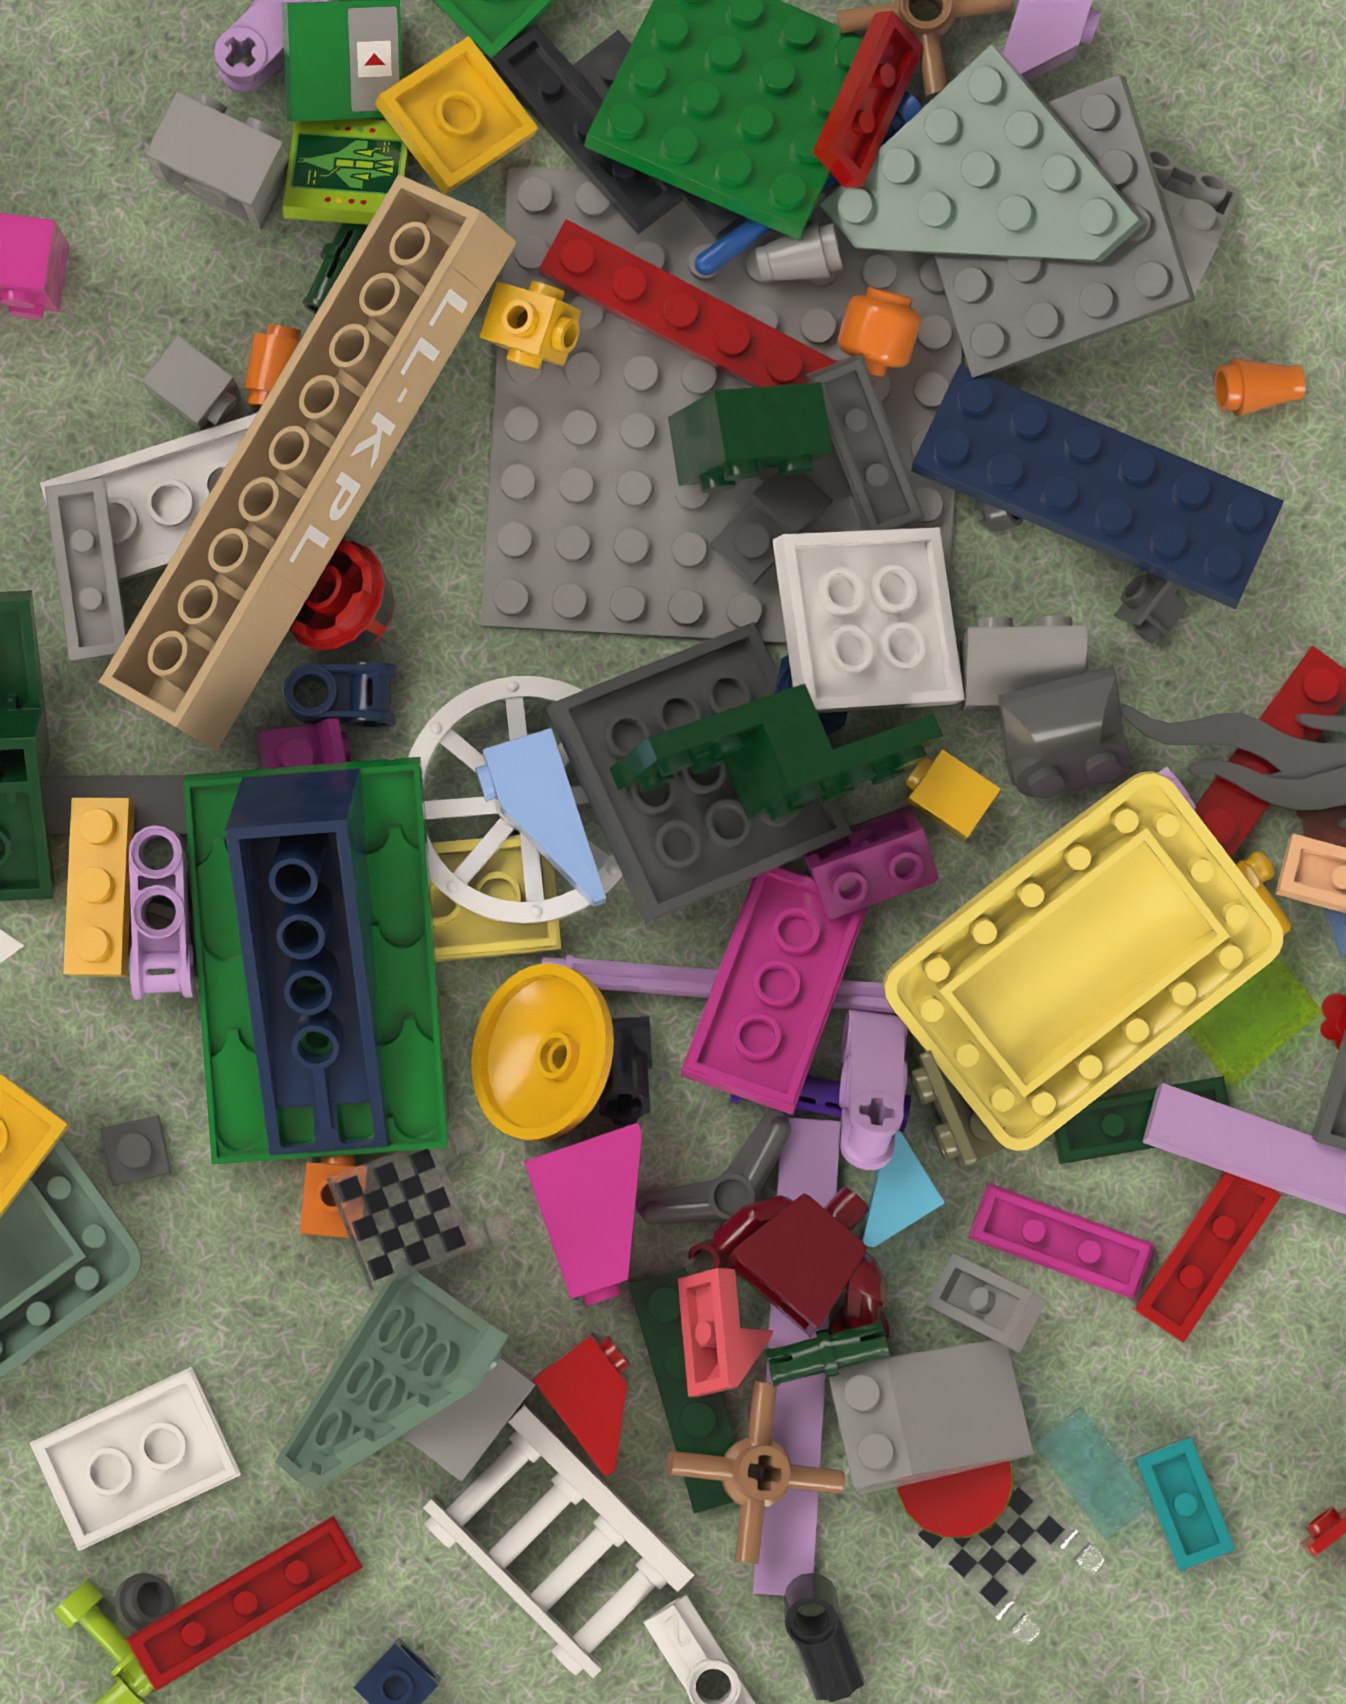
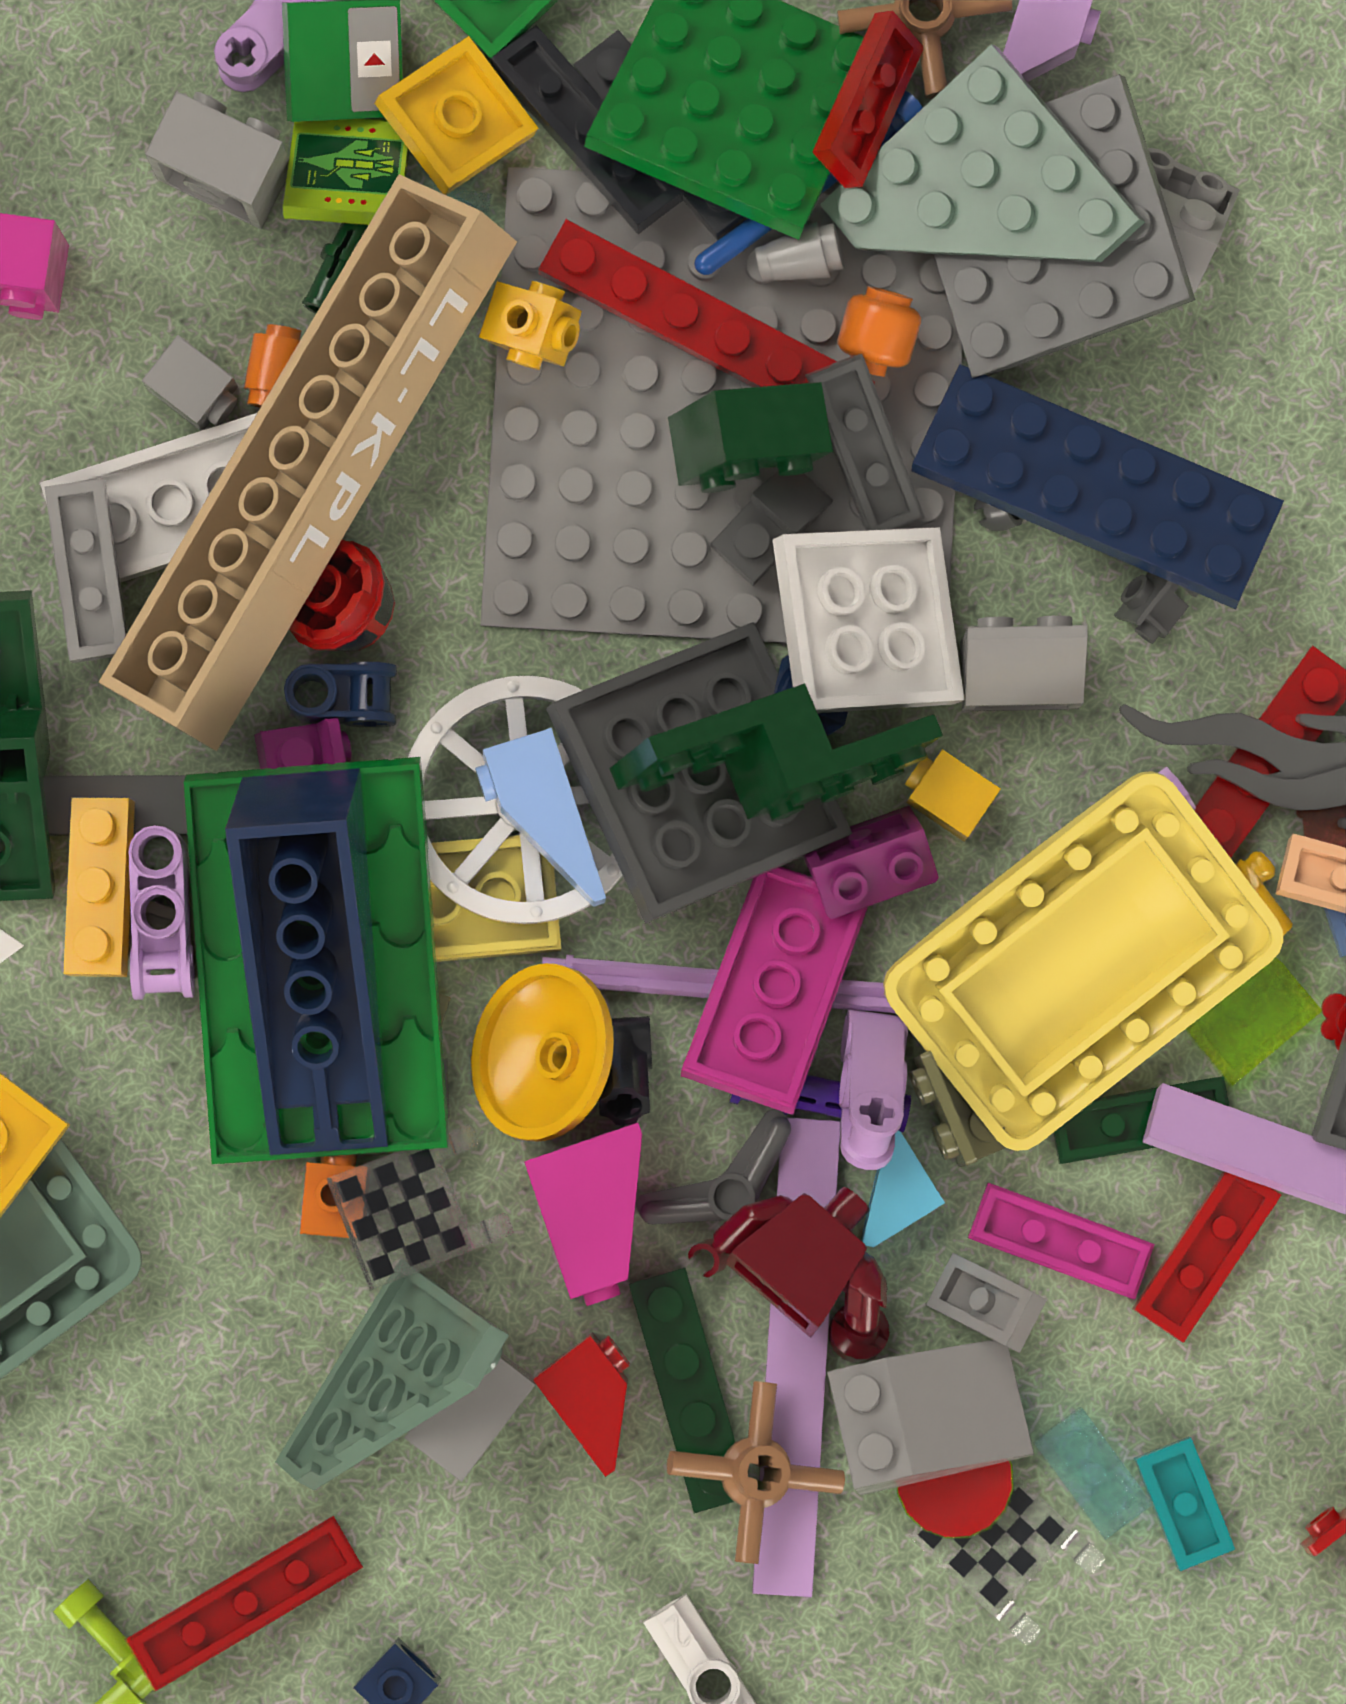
(135, 1150): dark grey plate -> none
(135, 1458): white tile -> none
(143, 1600): dark grey plate -> none
(613, 1526): white fence -> none
(714, 1344): coral slope -> none
(822, 1638): black piece -> none
(827, 1353): dark green pin -> none
(1064, 734): dark grey slope -> none
(1255, 385): orange cone -> none

